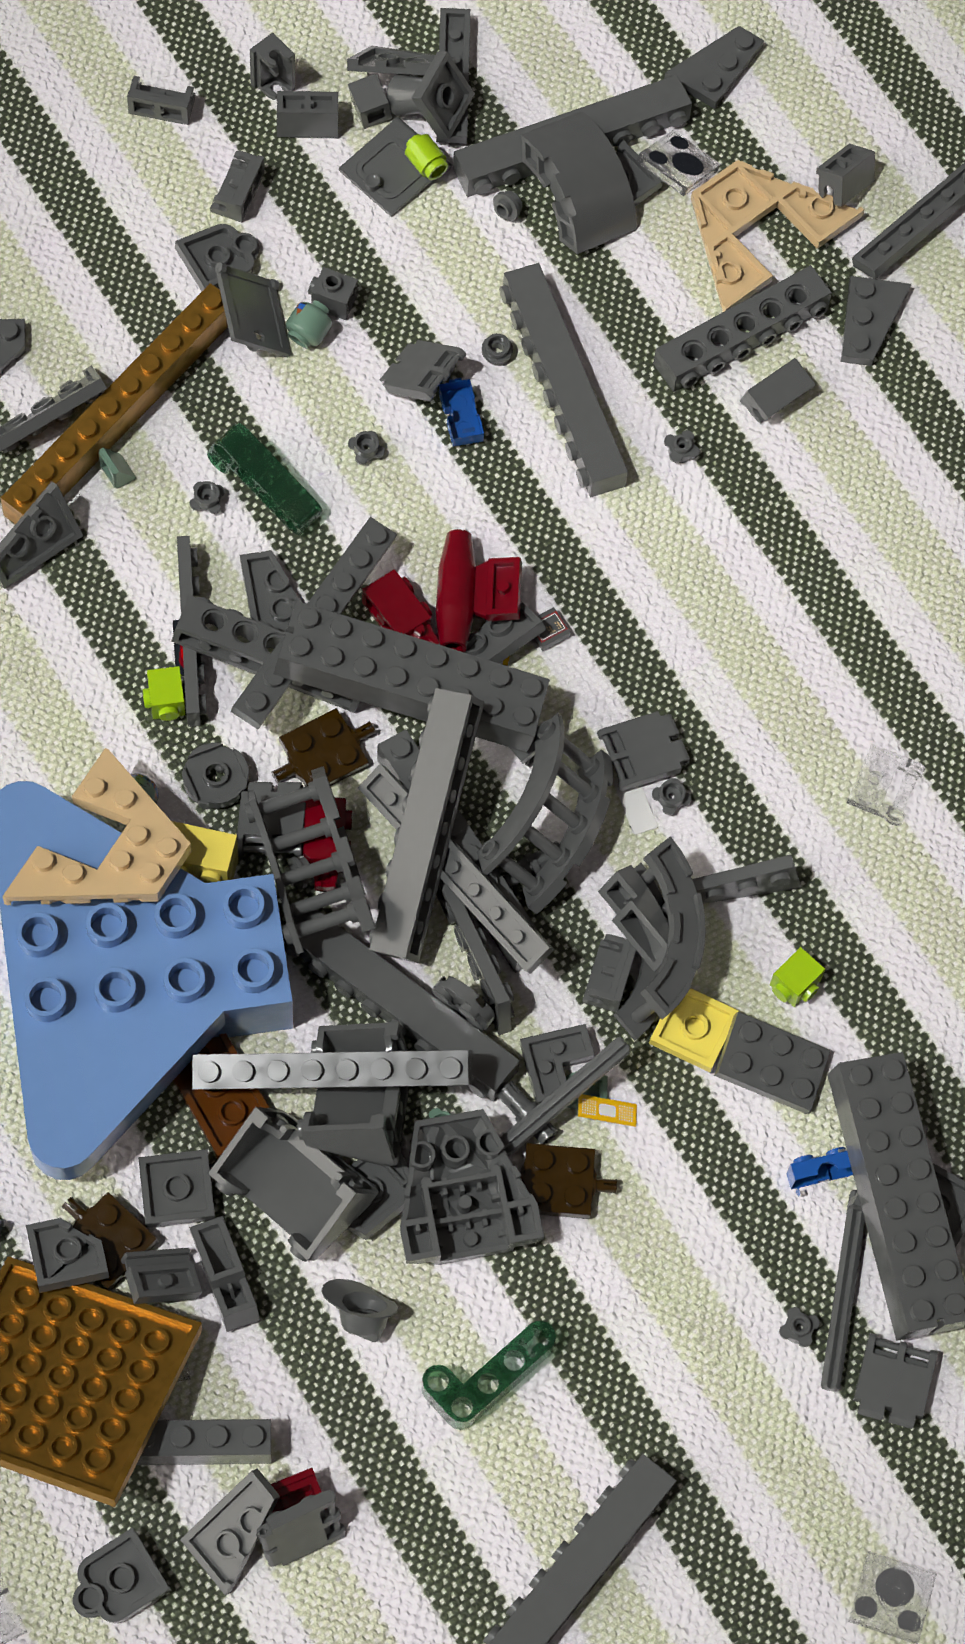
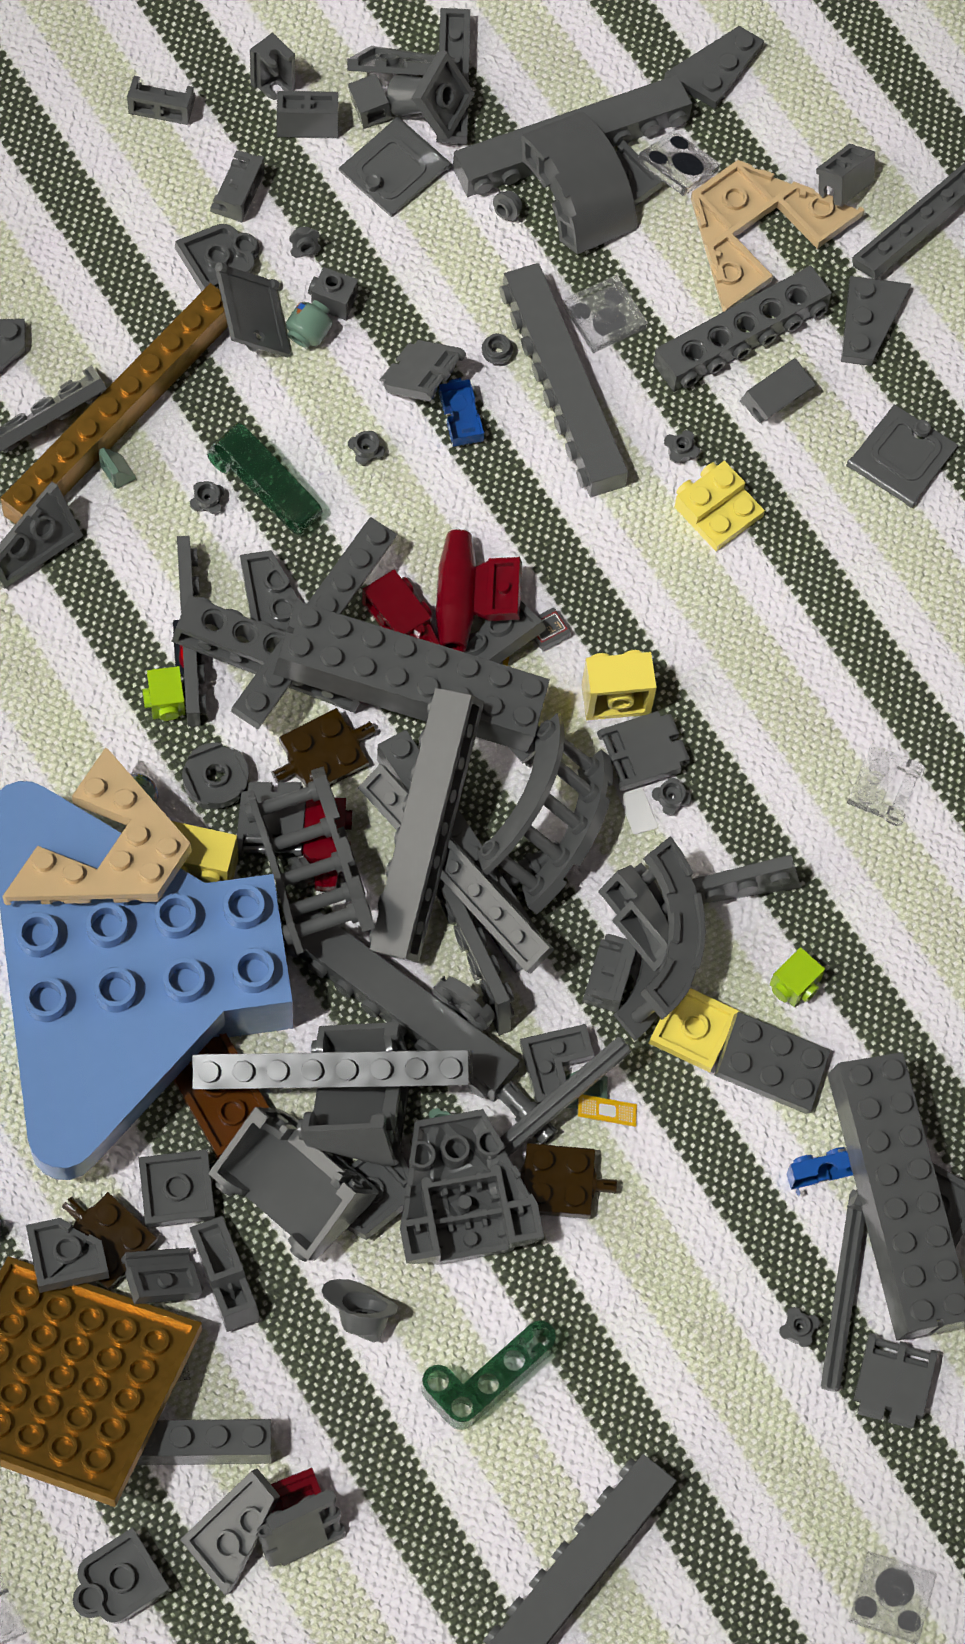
(304, 242): none -> dark grey plate
(426, 156): lime brick -> none
(605, 313): none -> clear tile
(618, 685): none -> light yellow brick
(718, 505): none -> light yellow plate
(900, 460): none -> dark grey container

